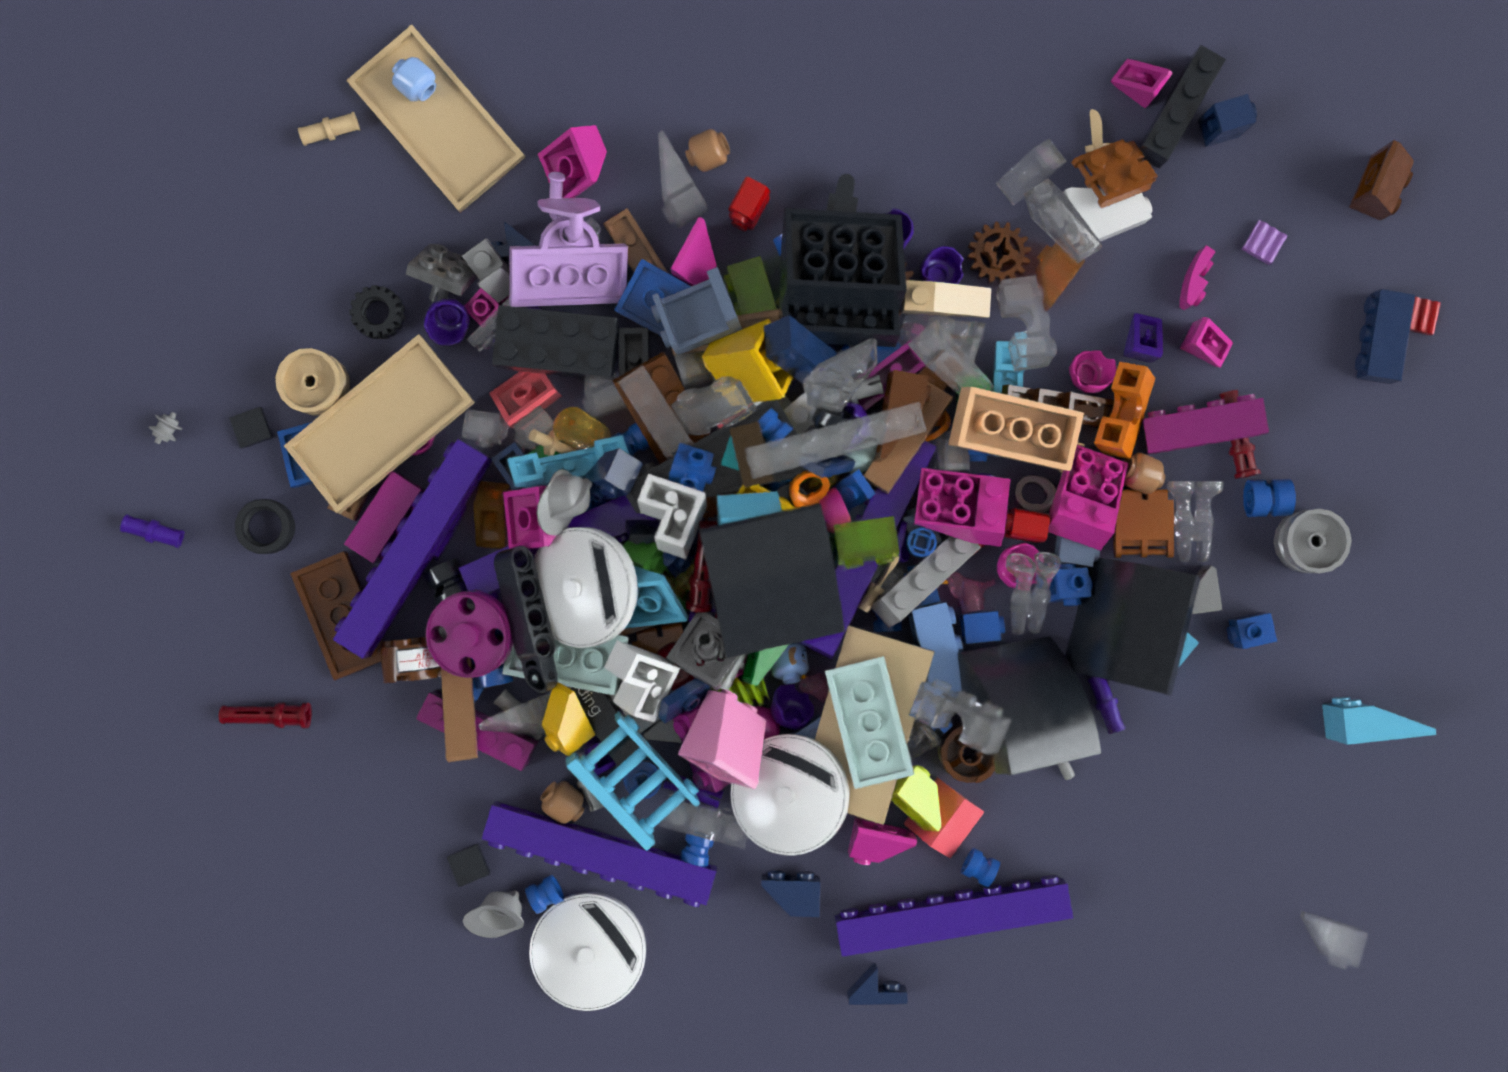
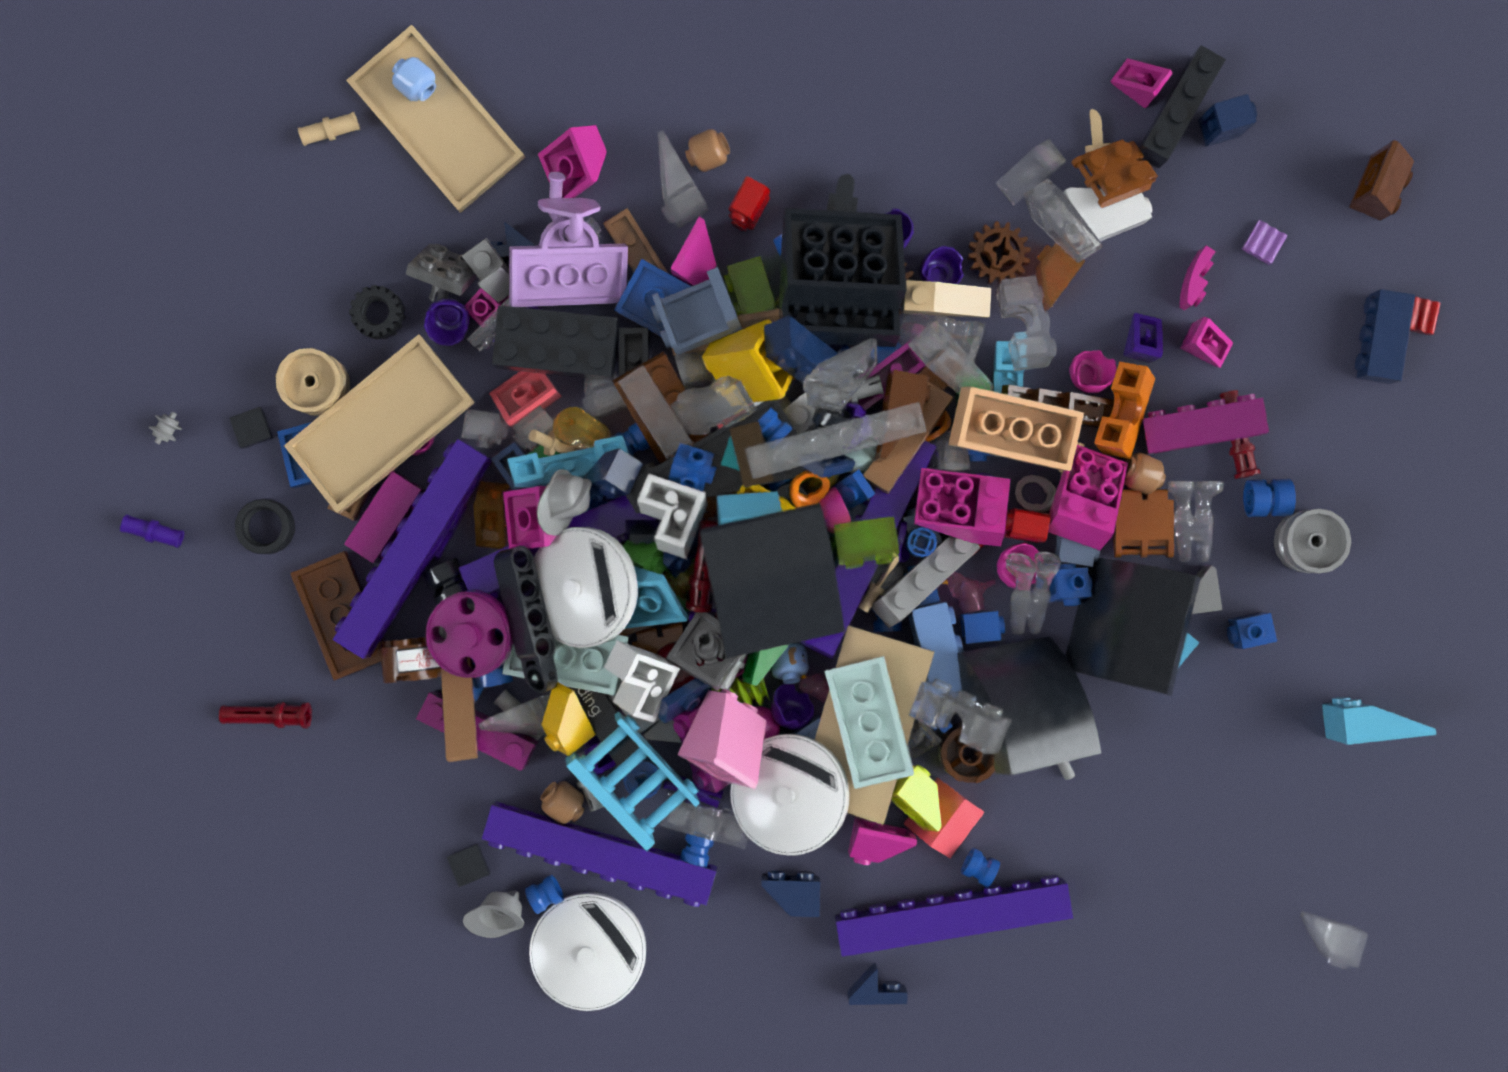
(1107, 705): dark purple pin -> none

